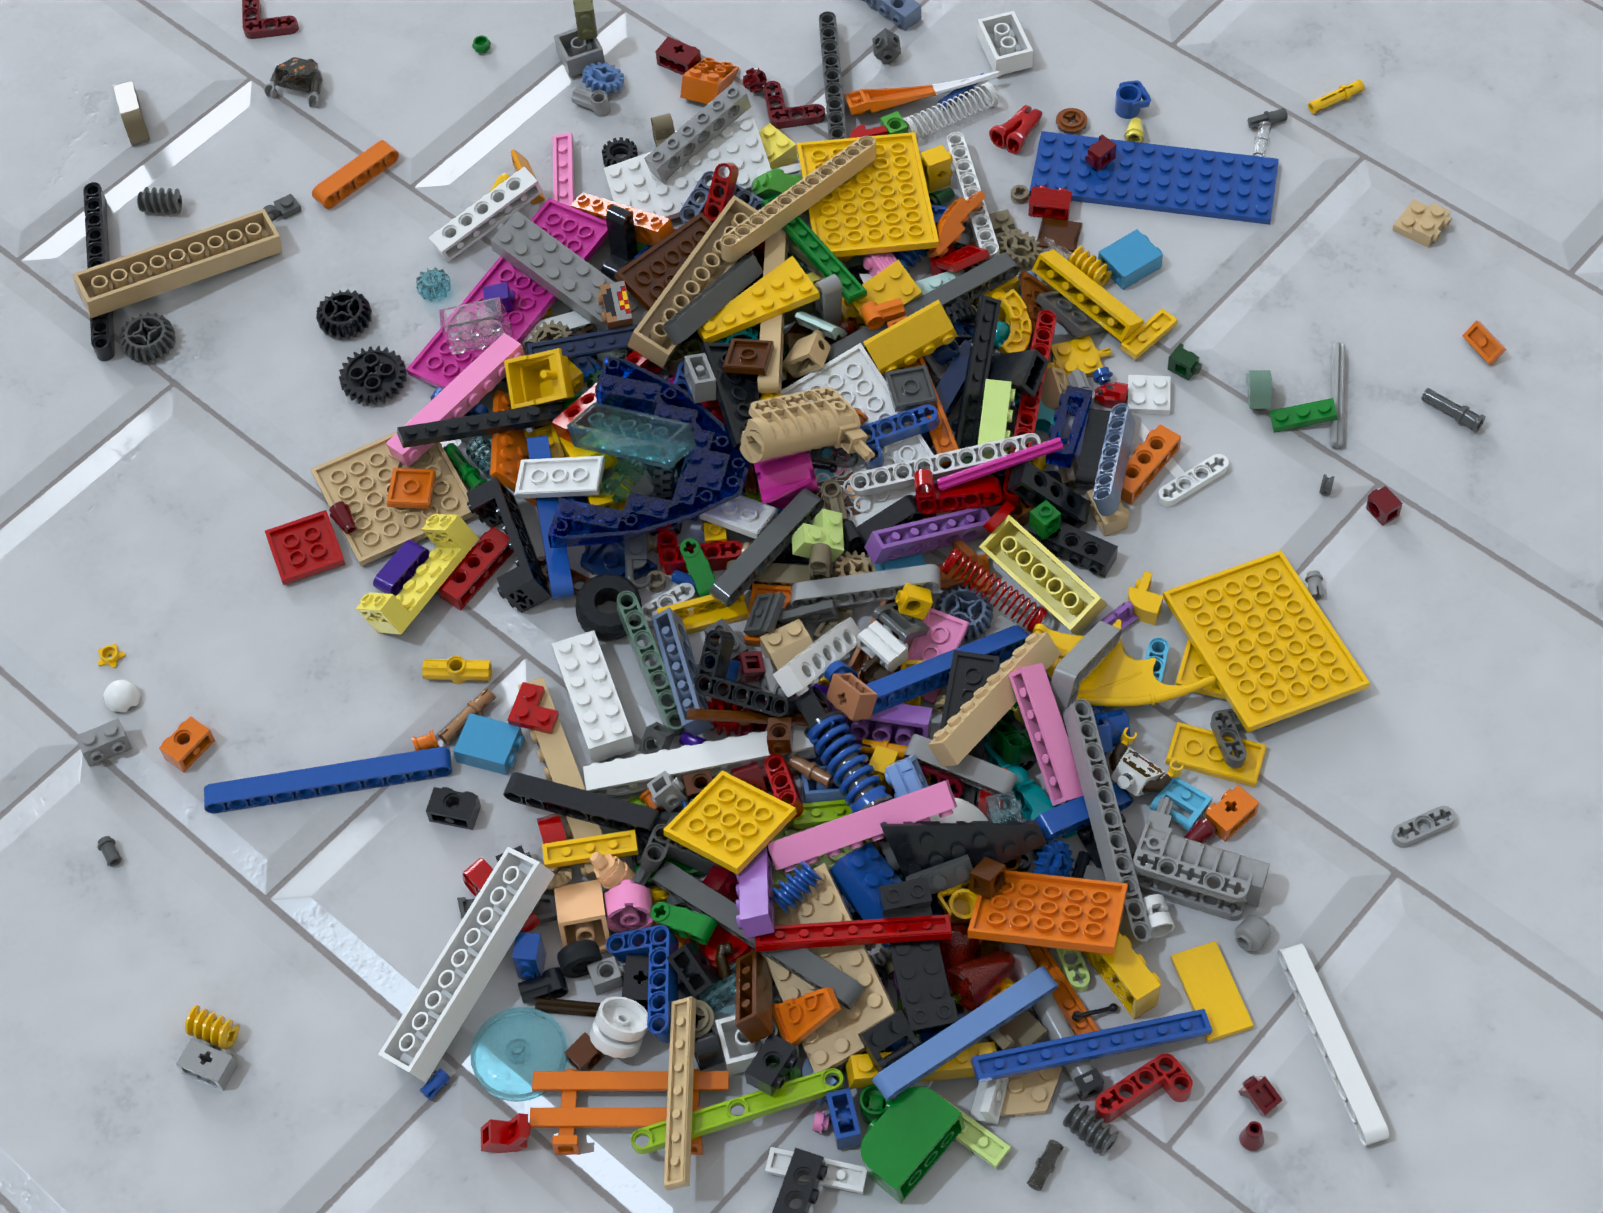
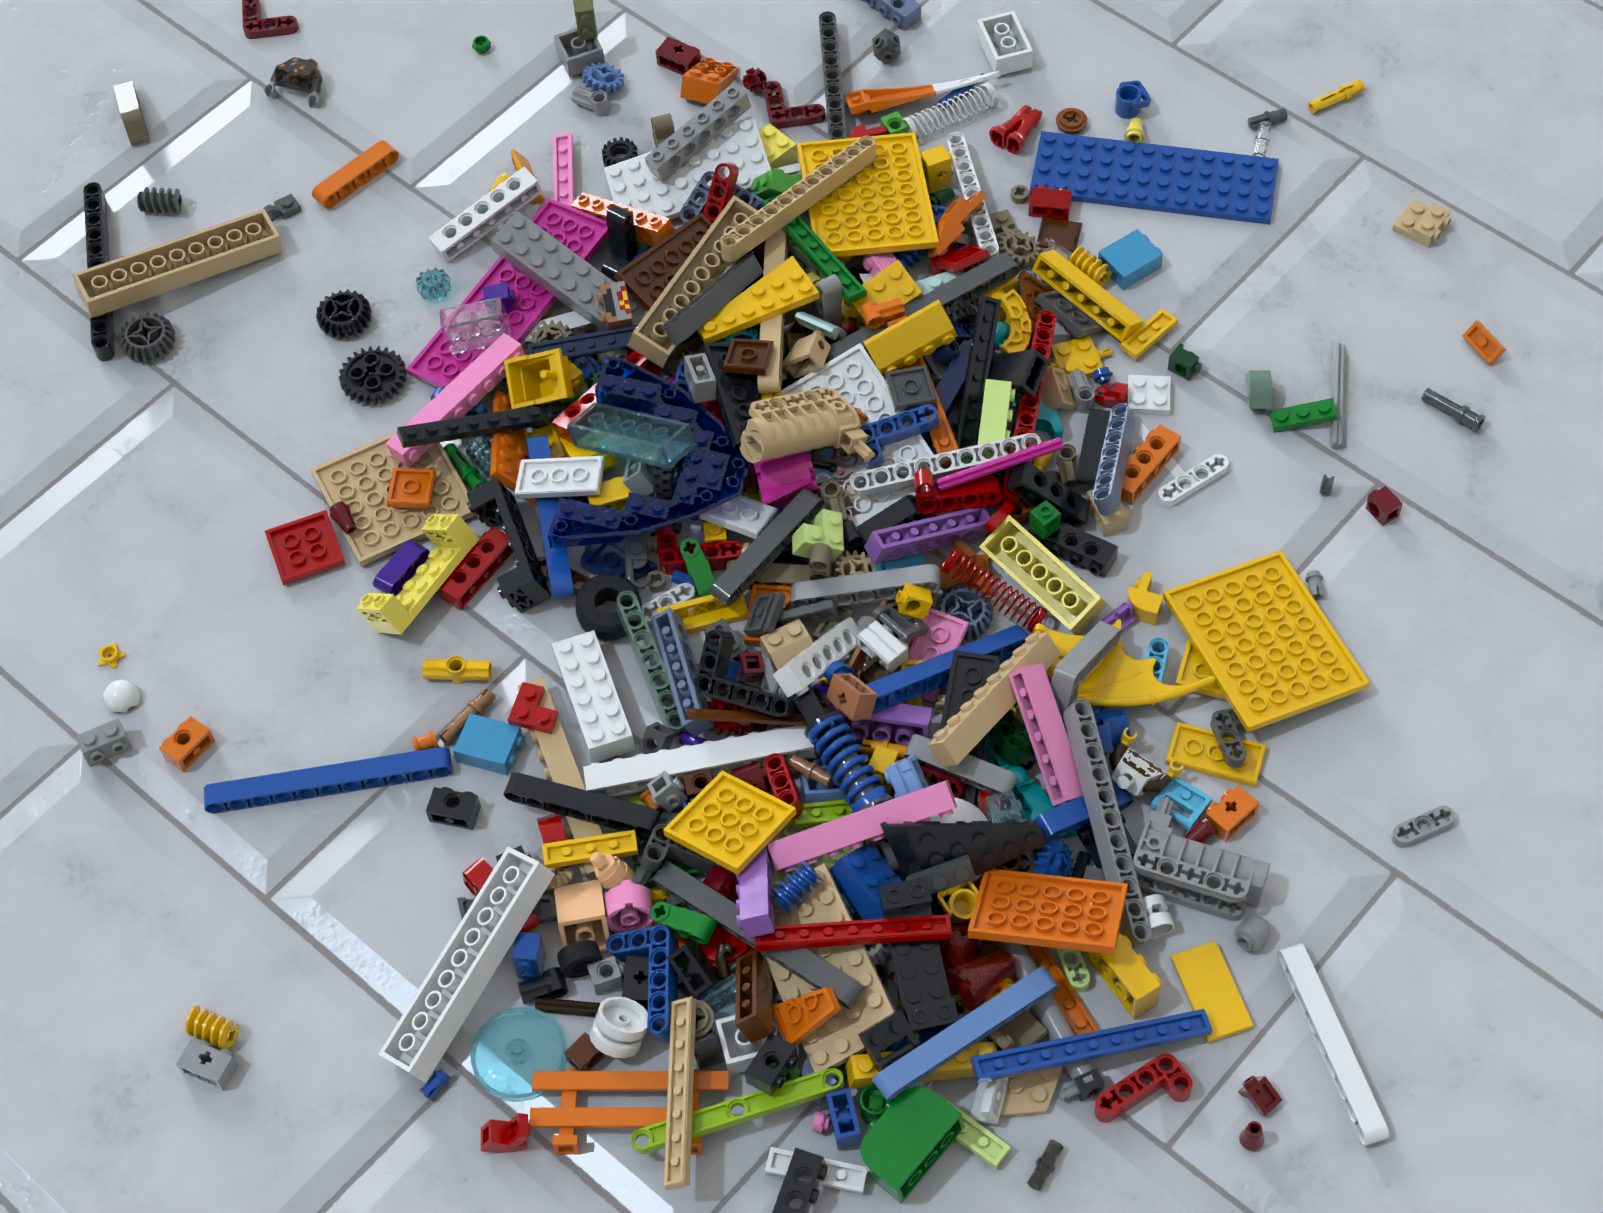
(107, 846): dark grey pin -> none
(622, 469): clear green hinge -> none
(780, 735): reddish brown brick -> none
(987, 877): reddish brown brick -> none
(1077, 1015): black hinge -> none
(1079, 403): clear blue brick -> none
(1090, 1129): dark grey piece -> none
(1101, 153): dark red brick -> none

